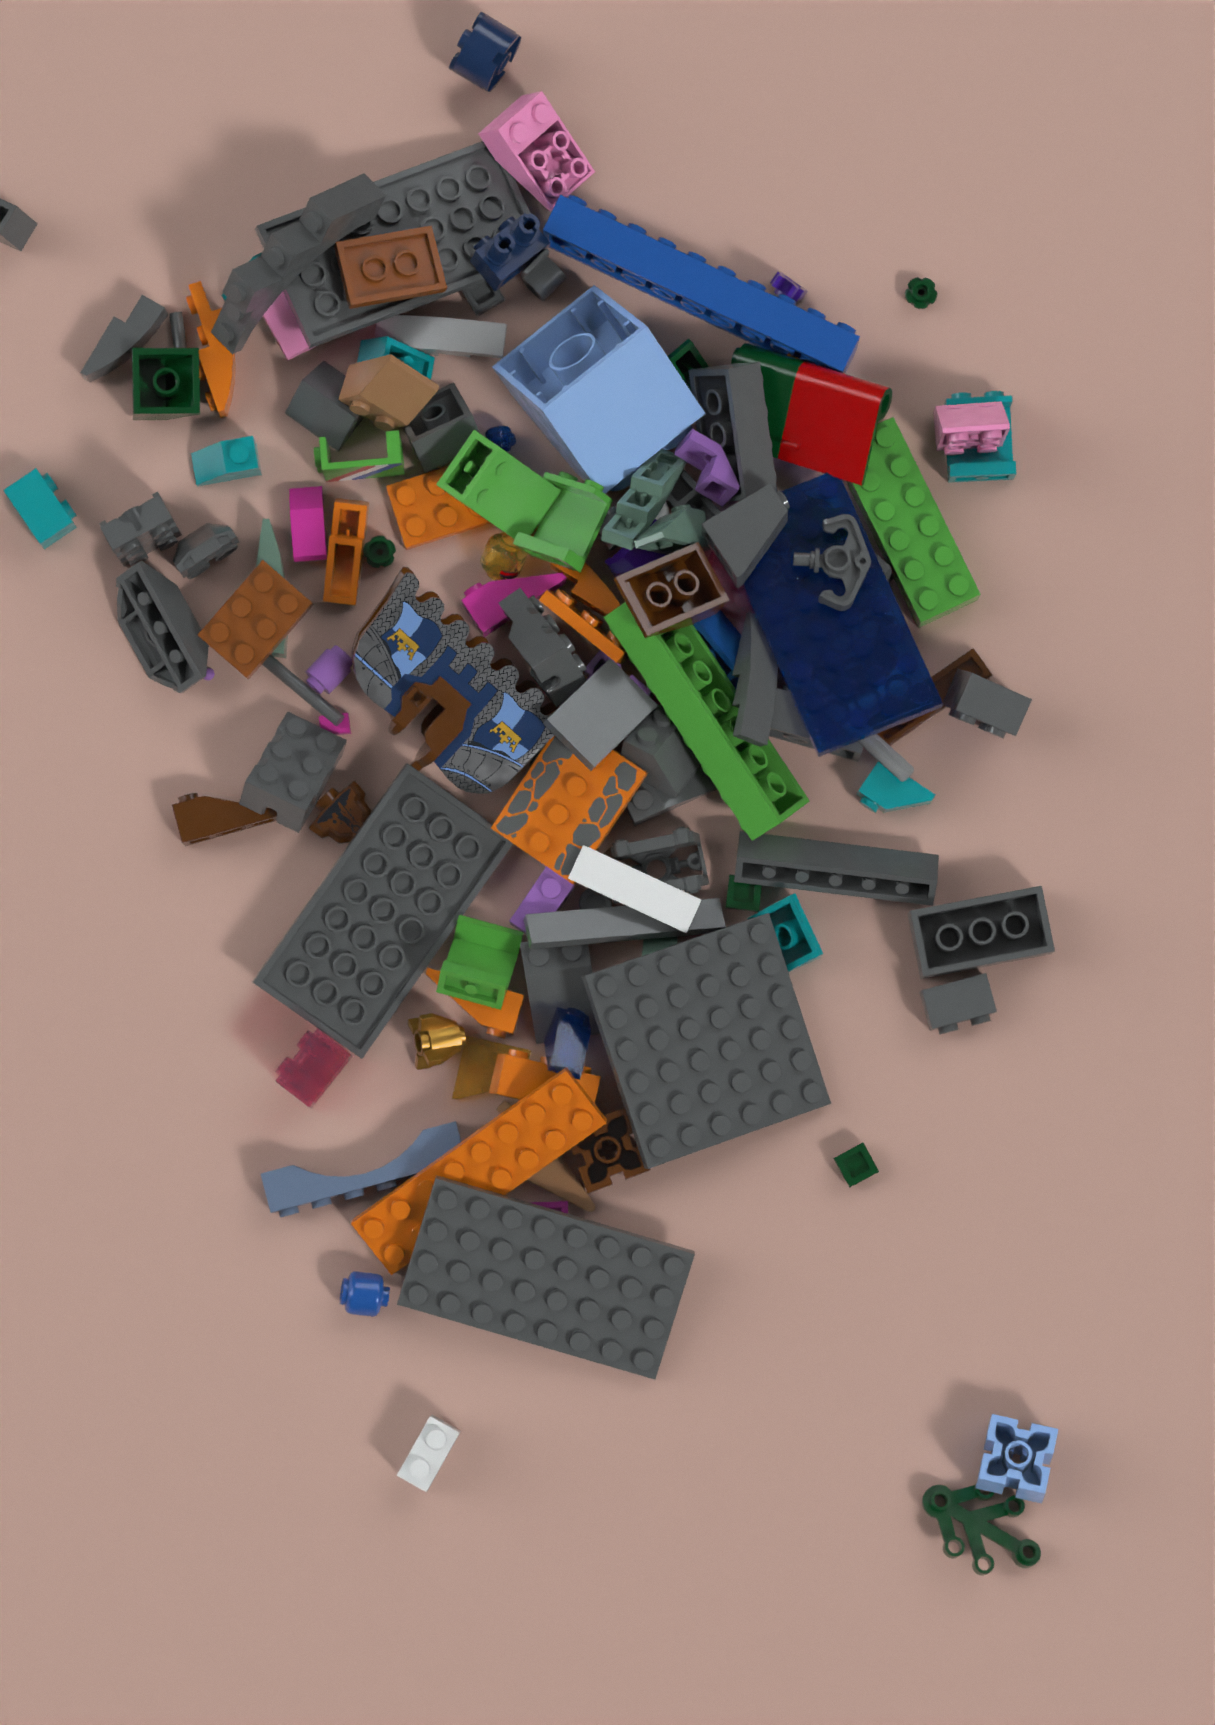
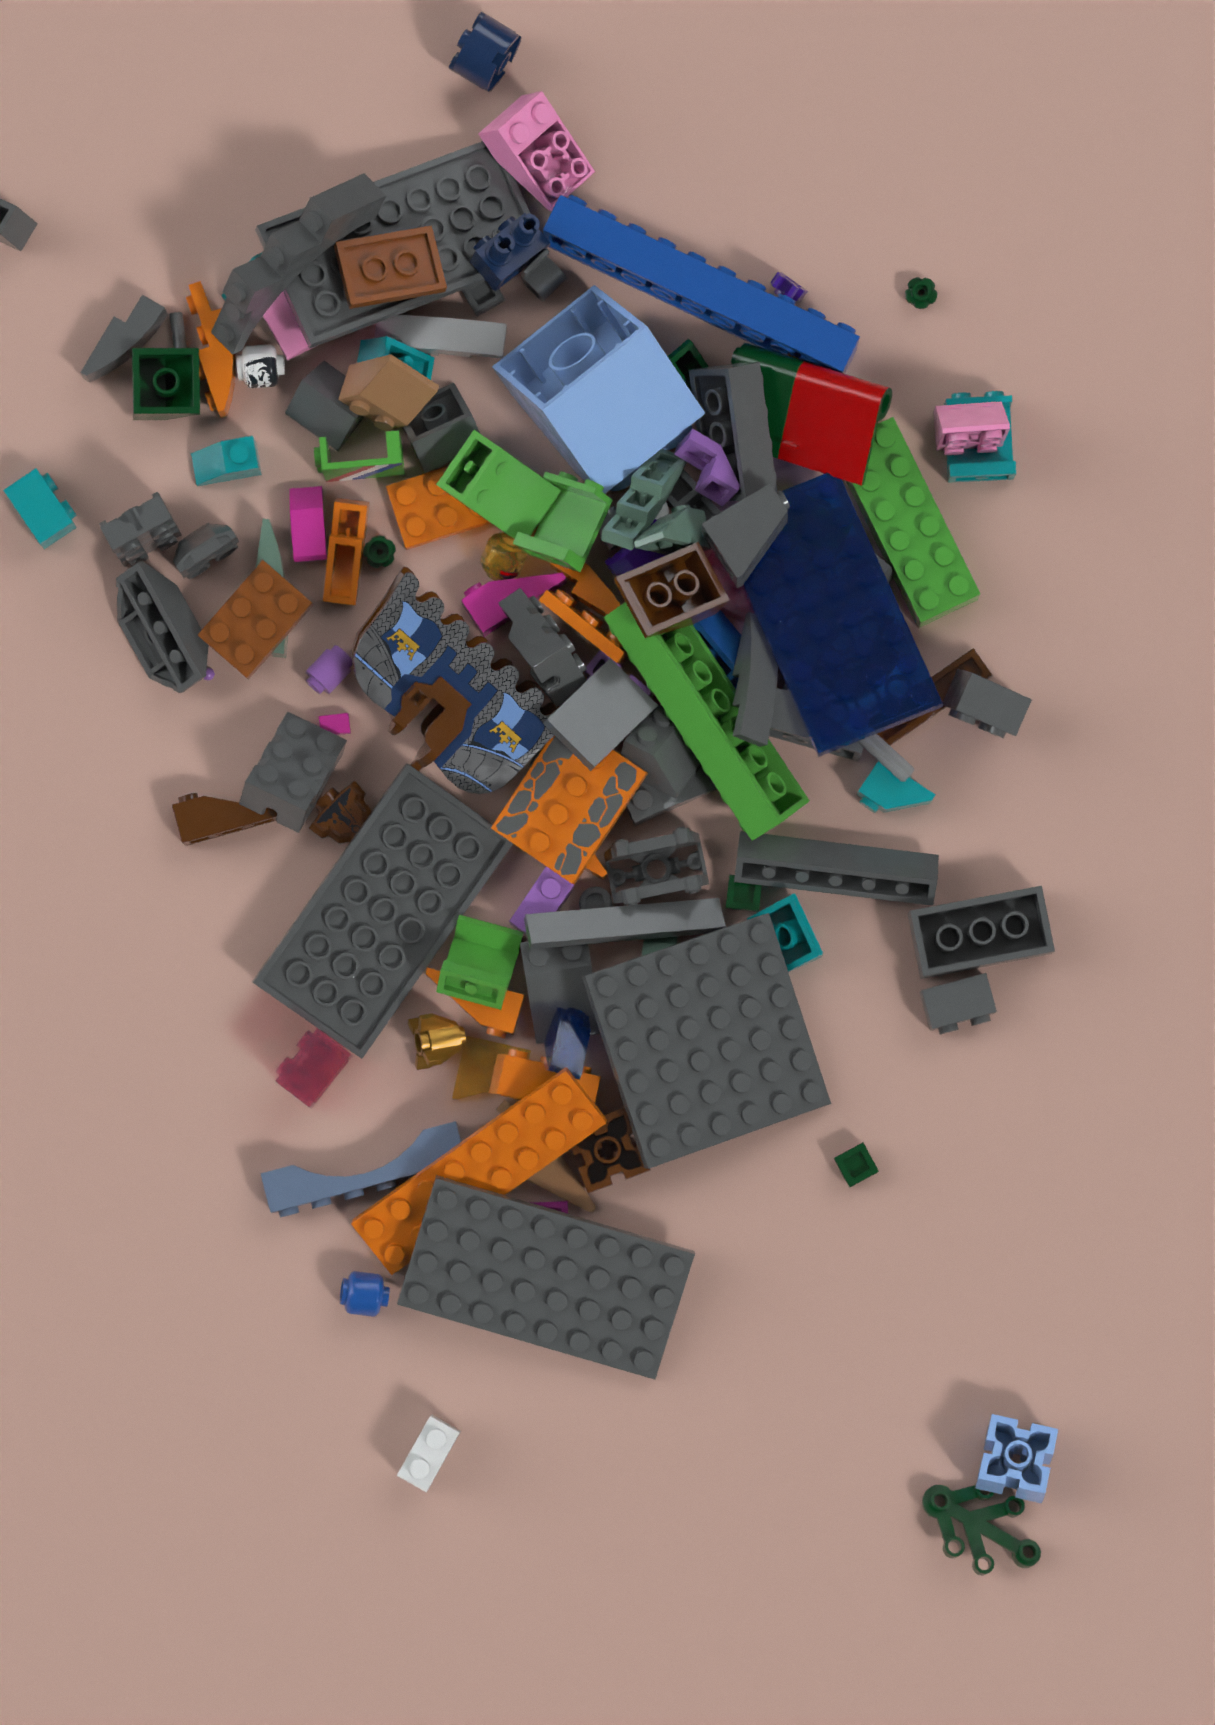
(260, 366): none -> white head
(303, 690): dark grey bar -> none
(502, 437): clear blue plate -> none
(634, 889): white sticker -> none
(843, 562): dark grey piece -> none

